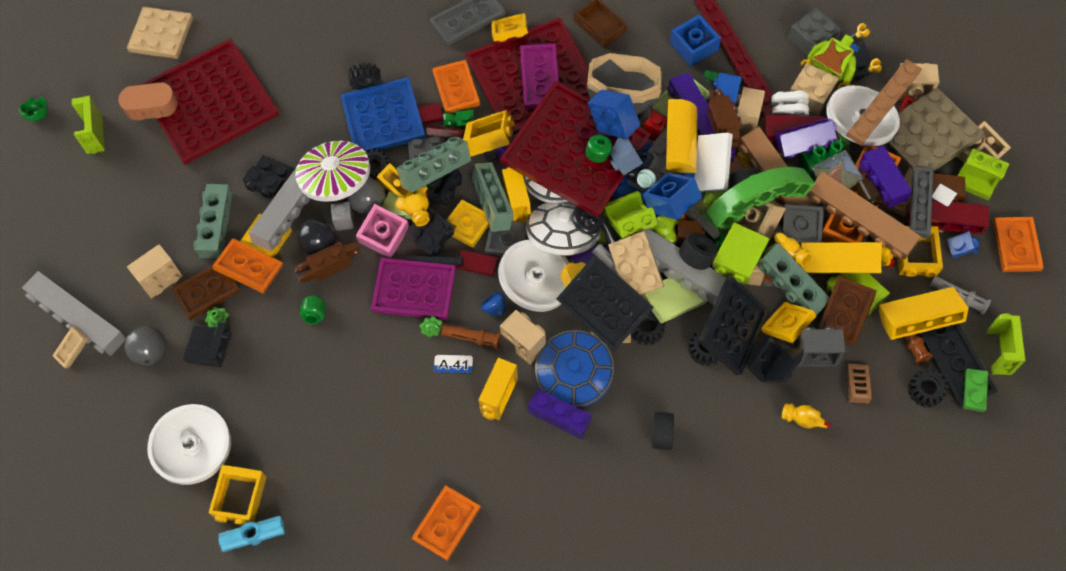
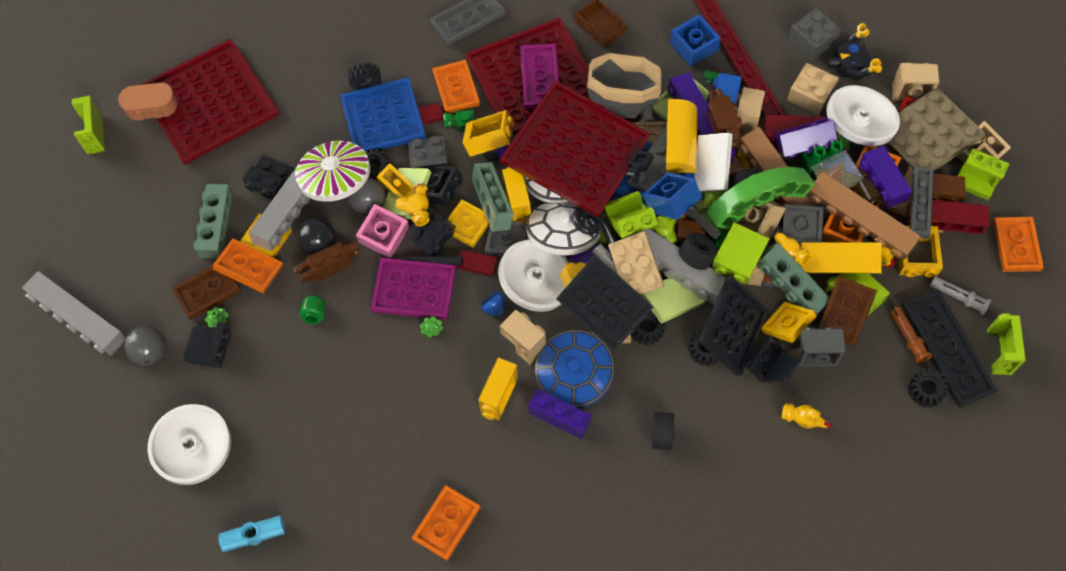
(34, 110): green hair -> none
(70, 346): tan plate -> none
(155, 271): tan brick -> none
(160, 32): tan plate -> none
(240, 474): yellow window -> none
(342, 216): light grey brick -> none
(433, 164): sand green brick -> none
(445, 131): dark red tile -> none
(453, 364): sticker -> none
(479, 337): dark orange pin -> none
(509, 27): yellow plate -> none
(598, 148): green head -> none
(614, 113): blue brick -> none
(624, 156): sand blue slope -> none
(646, 178): light aqua plate -> none
(655, 124): red brick -> none
(790, 103): white brick -> none
(834, 58): torso -> none
(859, 397): medium nougat slope -> none
(883, 102): medium nougat plate -> none
(923, 313): yellow brick -> none
(944, 195): white sticker -> none
(963, 244): bracket -> none
(975, 390): bright green plate -> none

